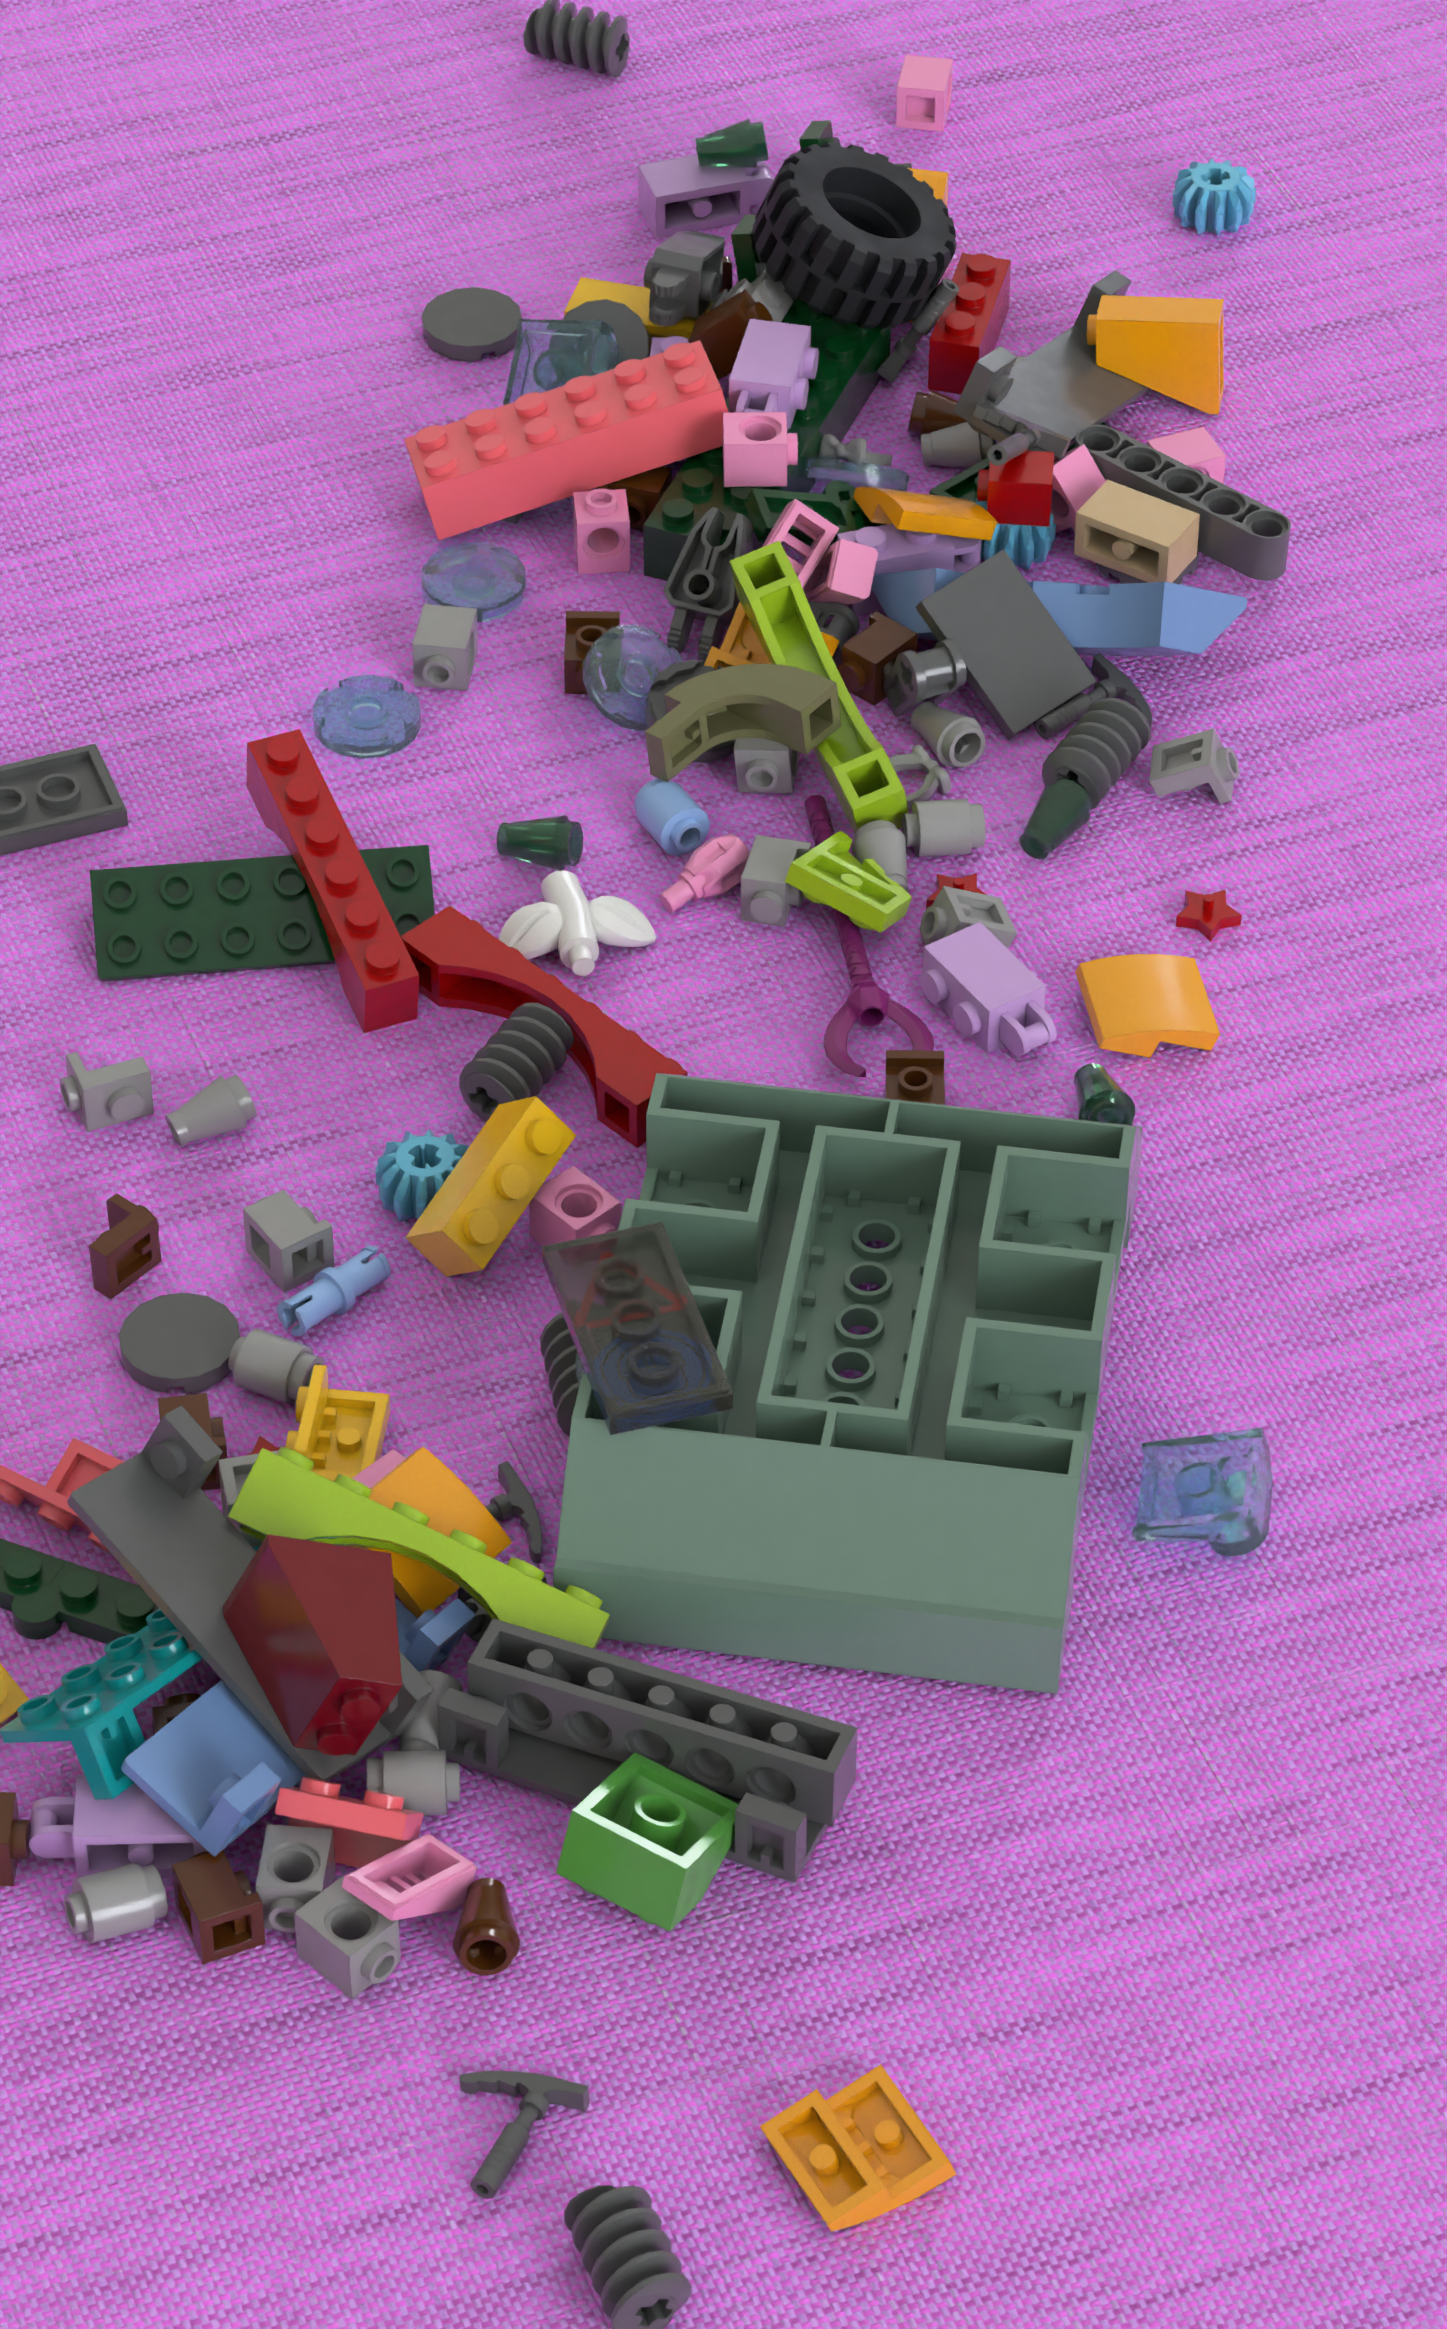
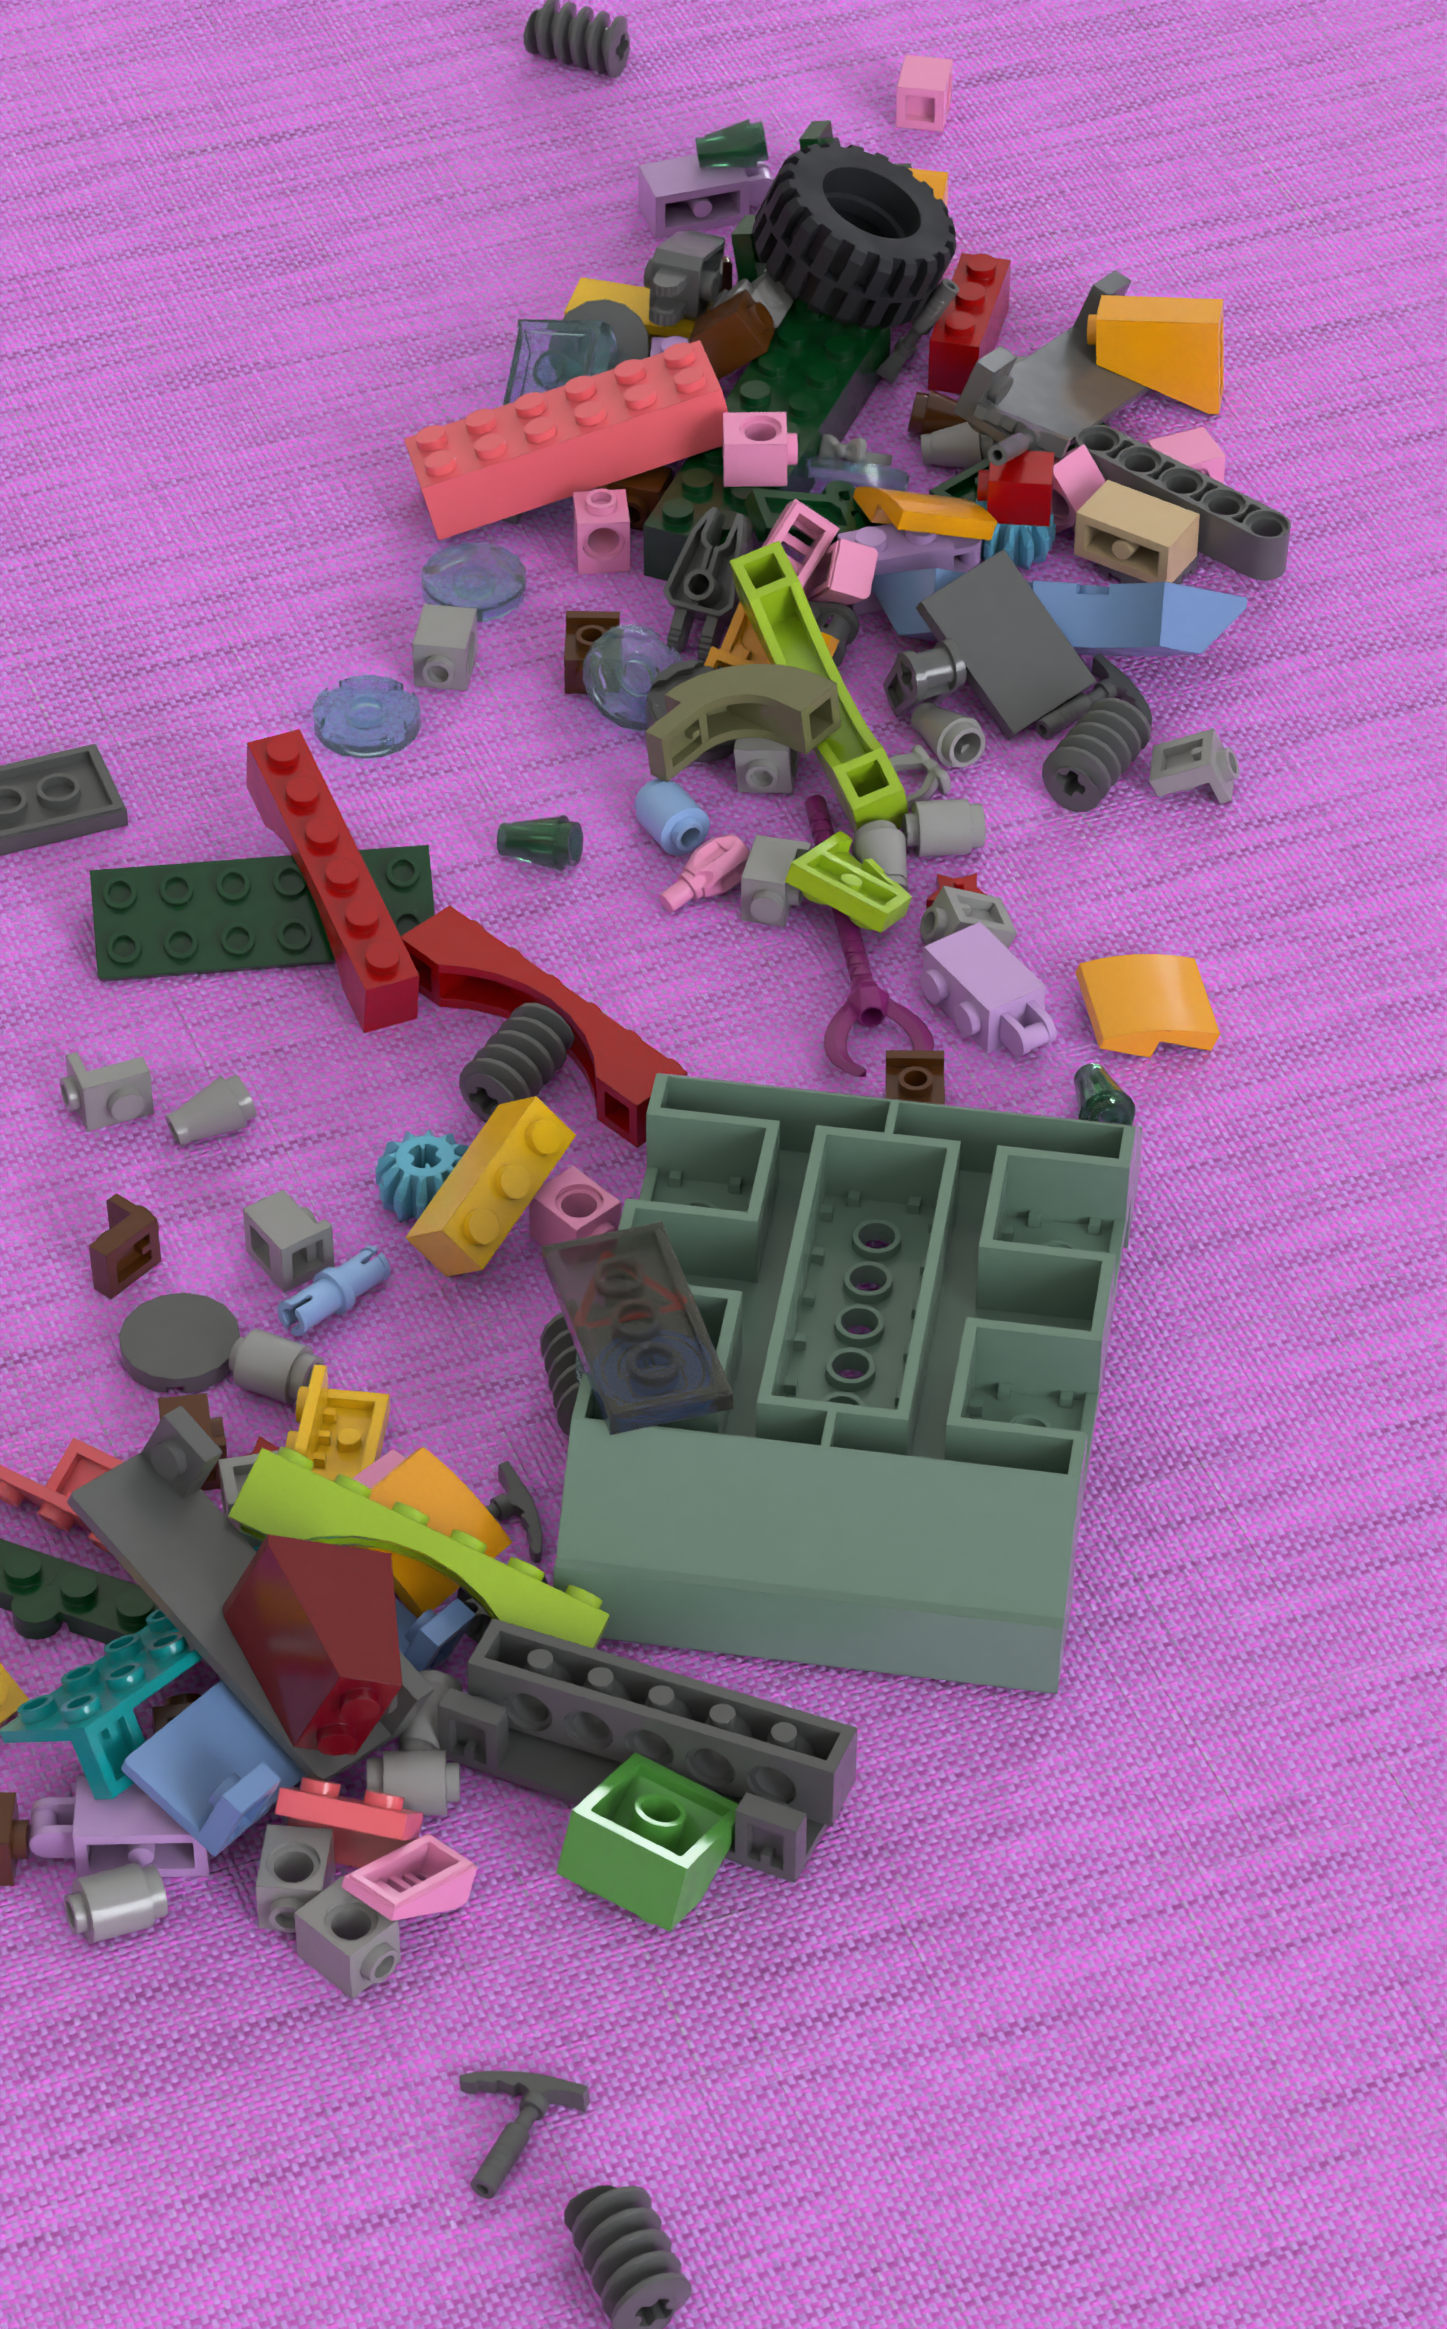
(217, 1906): reddish brown brick -> none
(471, 323): dark grey tile -> none
(486, 1929): reddish brown cone -> none
(574, 924): white plant -> none
(773, 369): lavender brick -> none
(858, 2150): light orange slope -> none
(871, 655): reddish brown brick -> none
(1056, 817): clear green cone -> none
(1207, 913): red piece -> none
(1207, 1491): clear light blue slope -> none
(1214, 197): medium azure gear -> none

